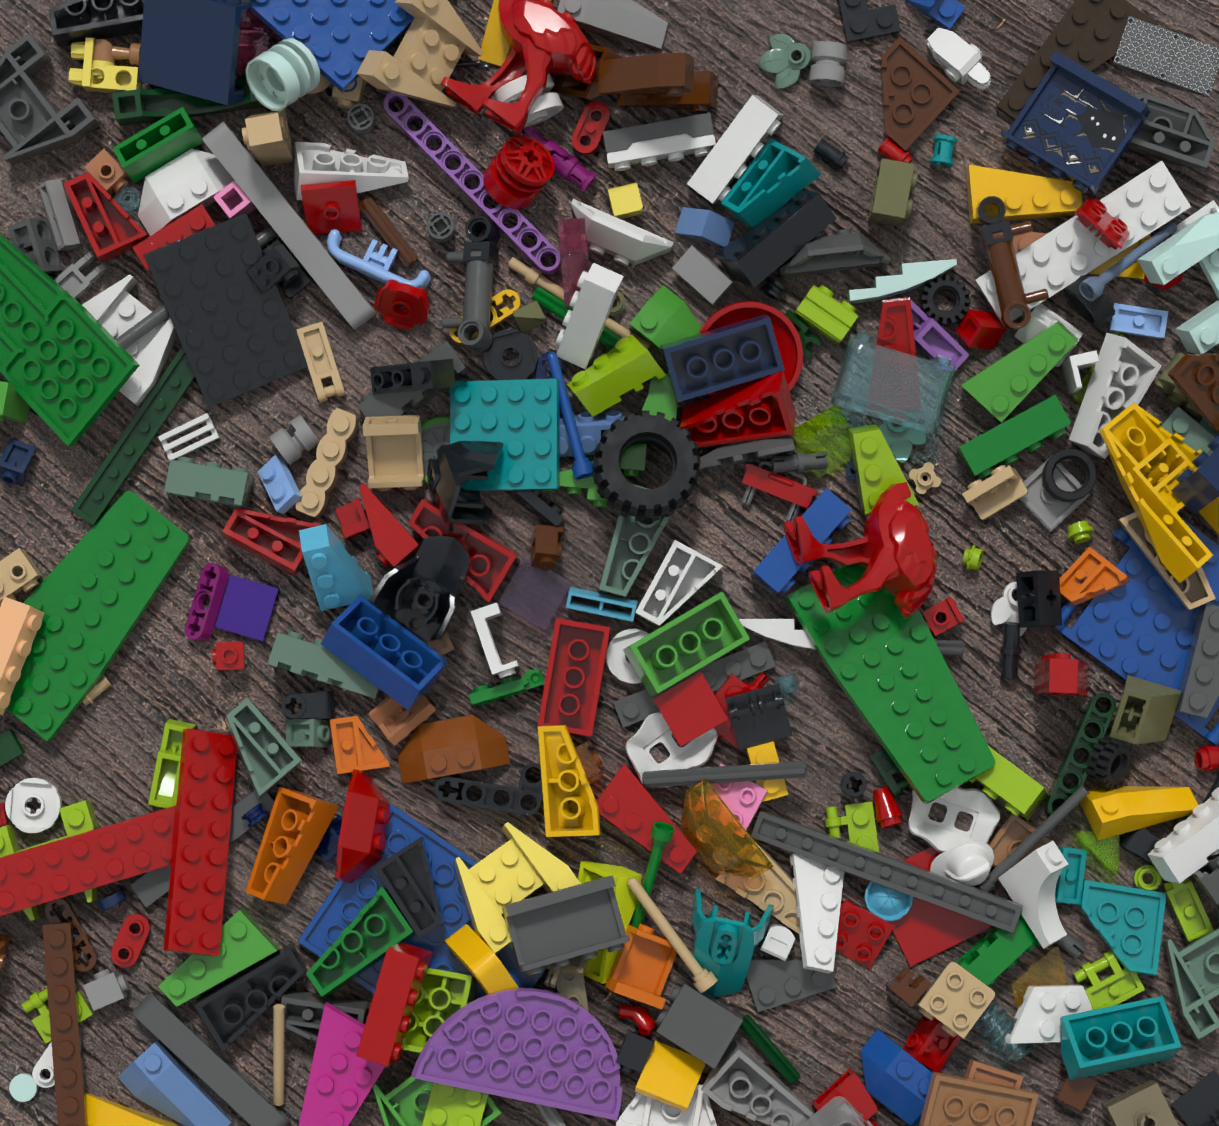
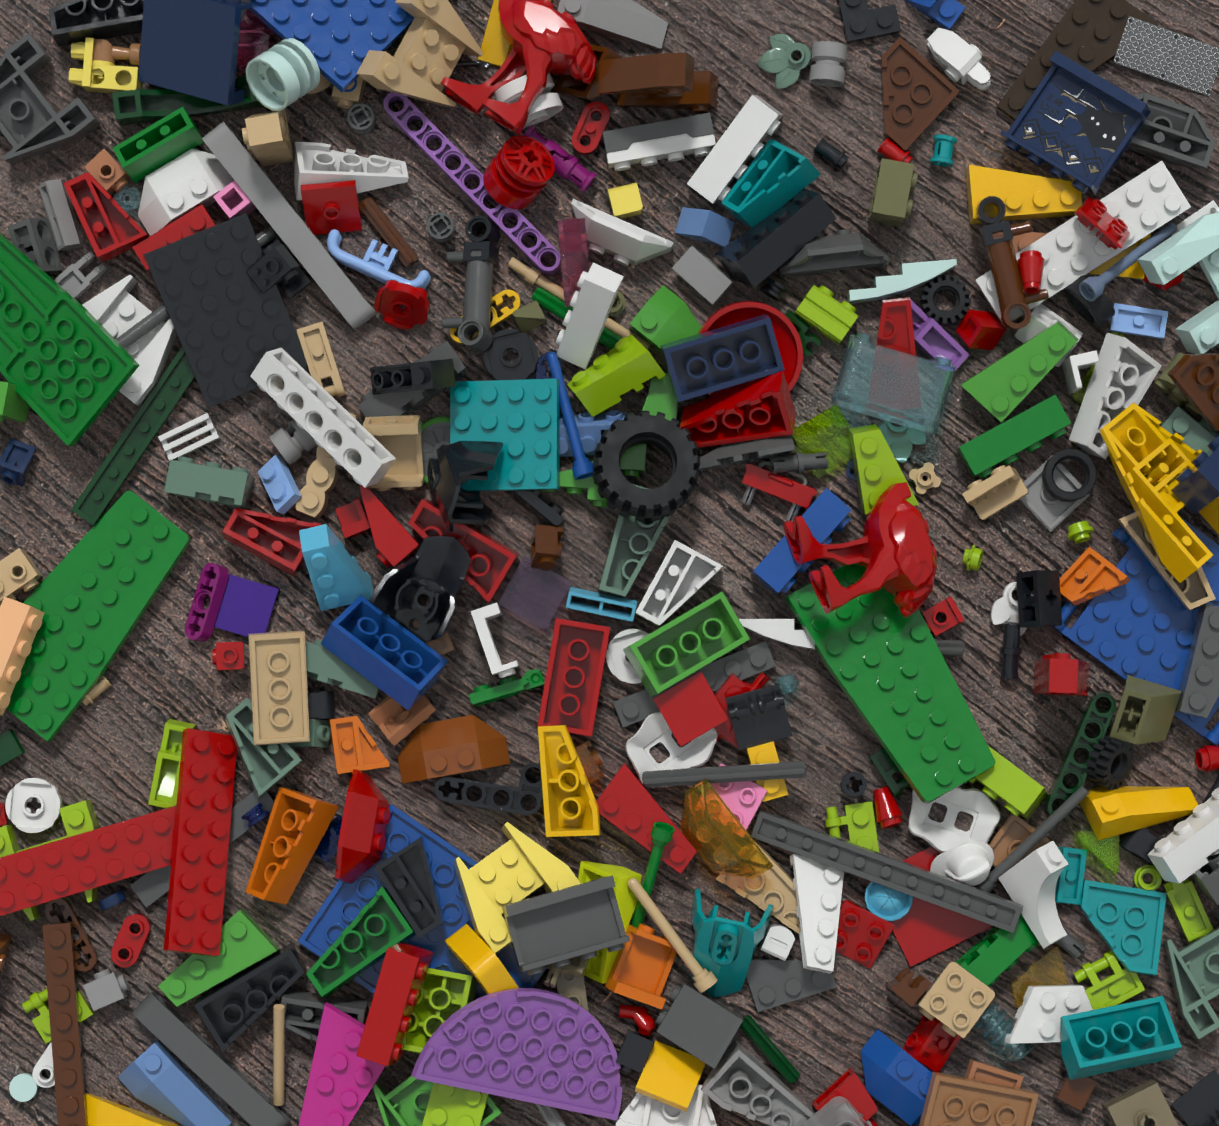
(279, 687): none -> tan tile
(336, 420): none -> white brick
(1031, 270): none -> red cone

